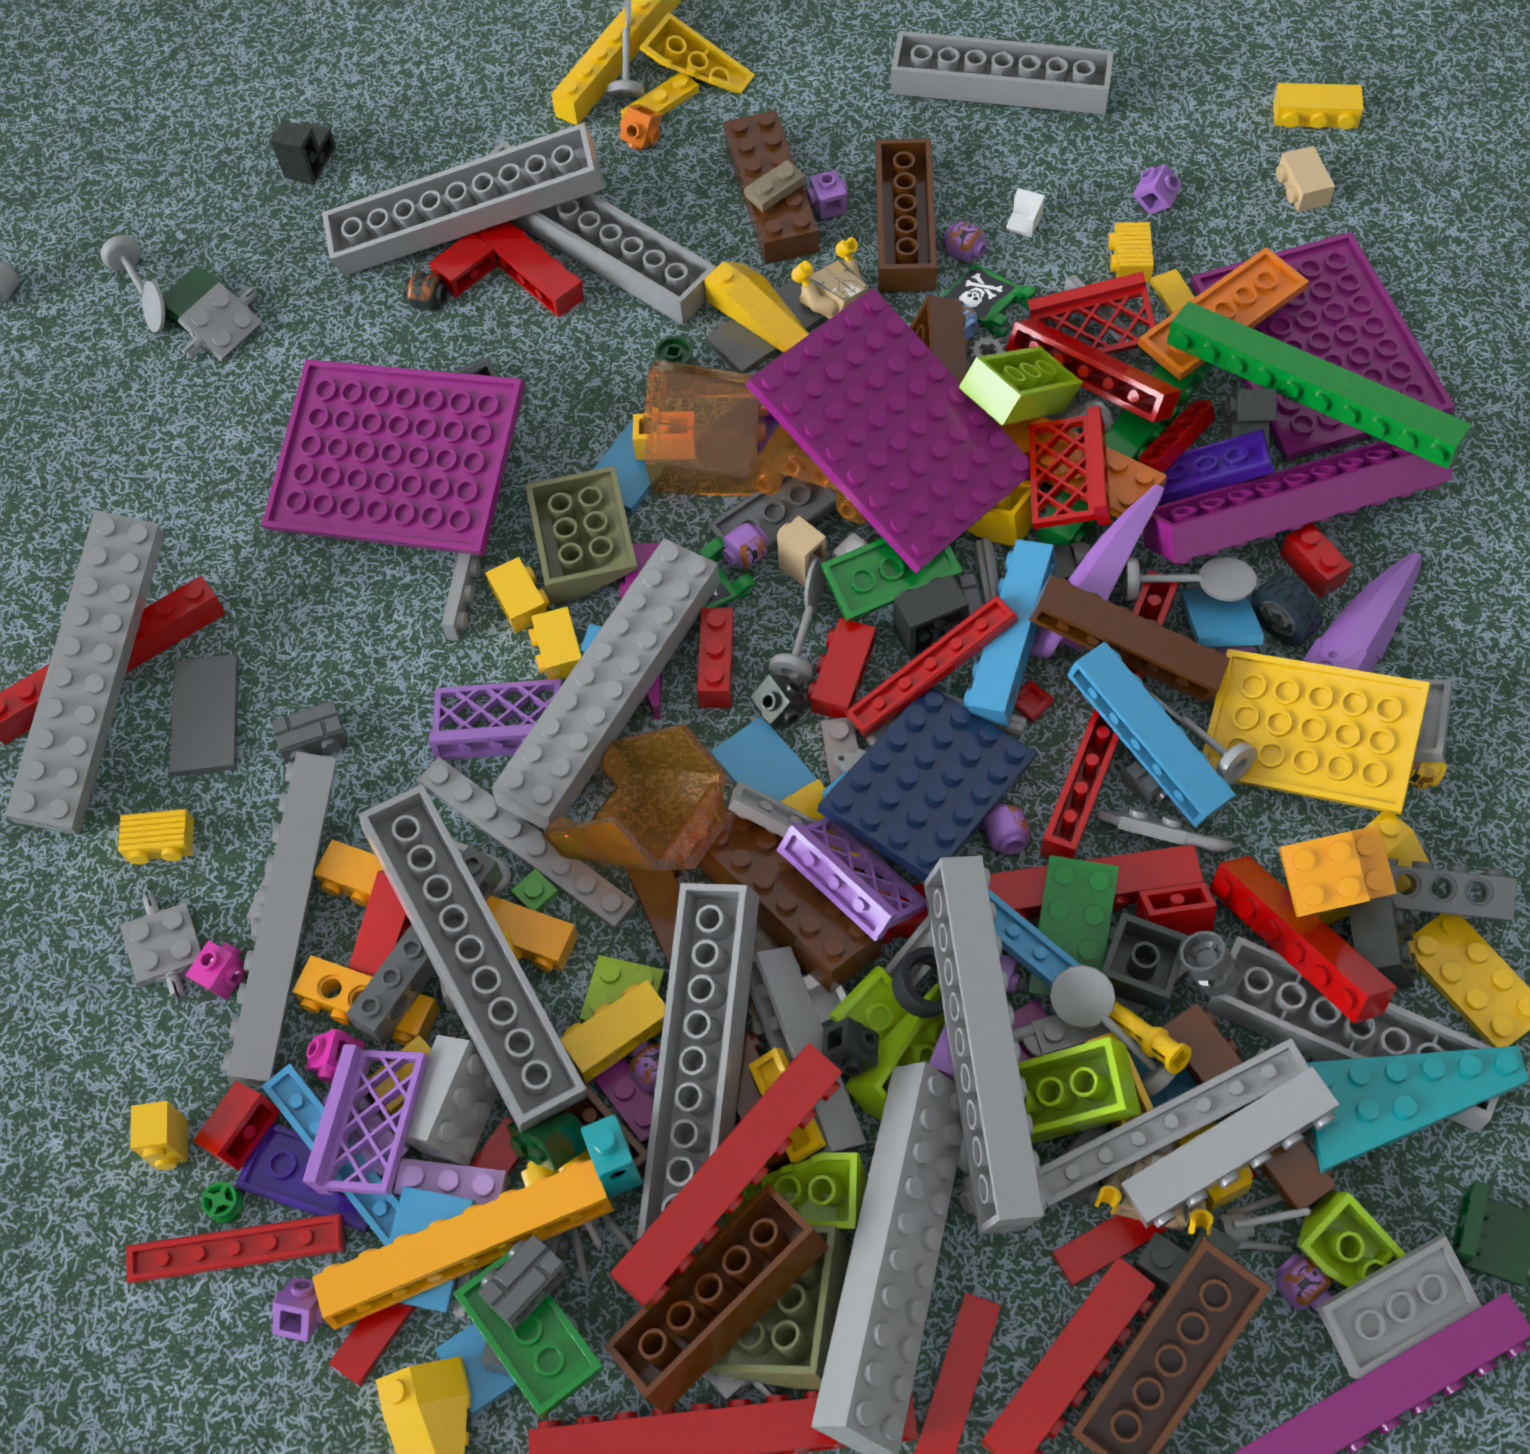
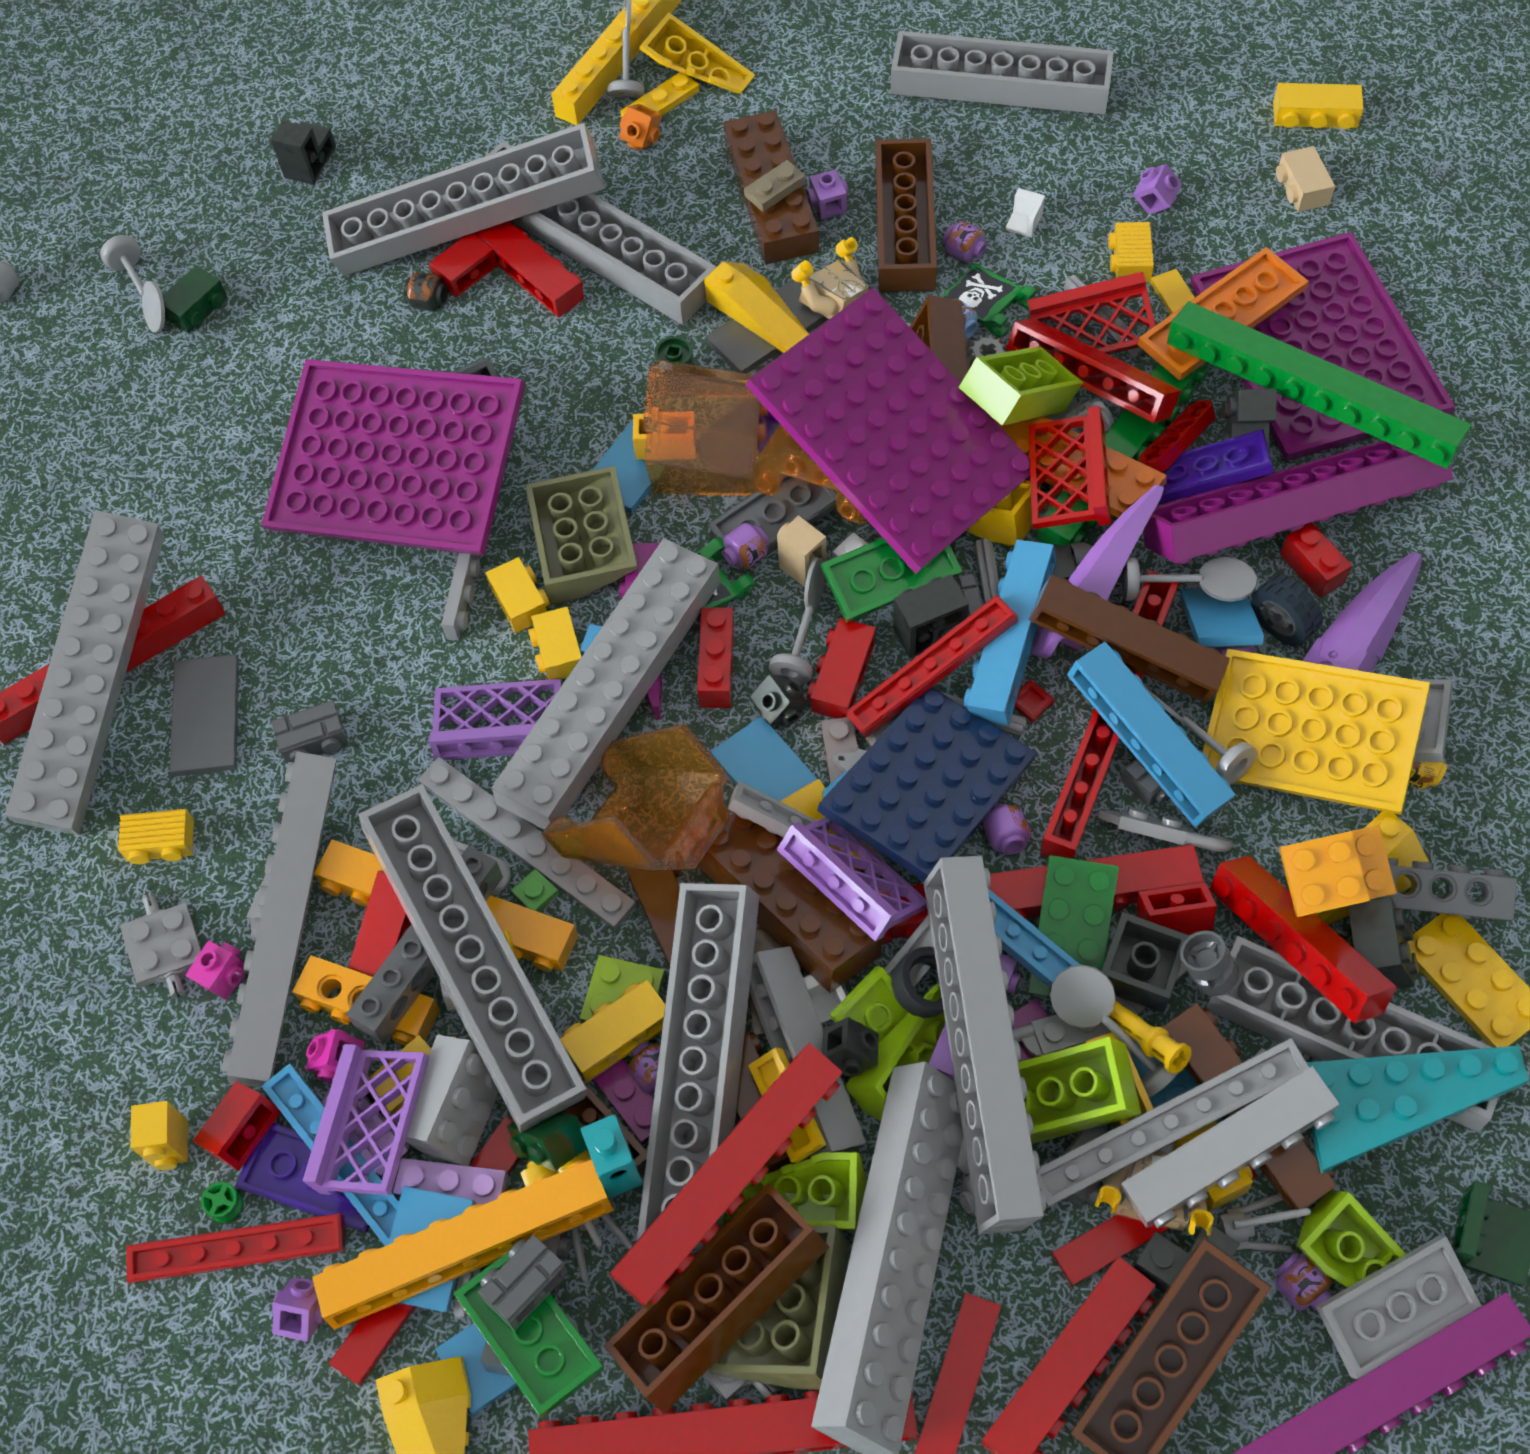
(219, 321): light grey plate -> none

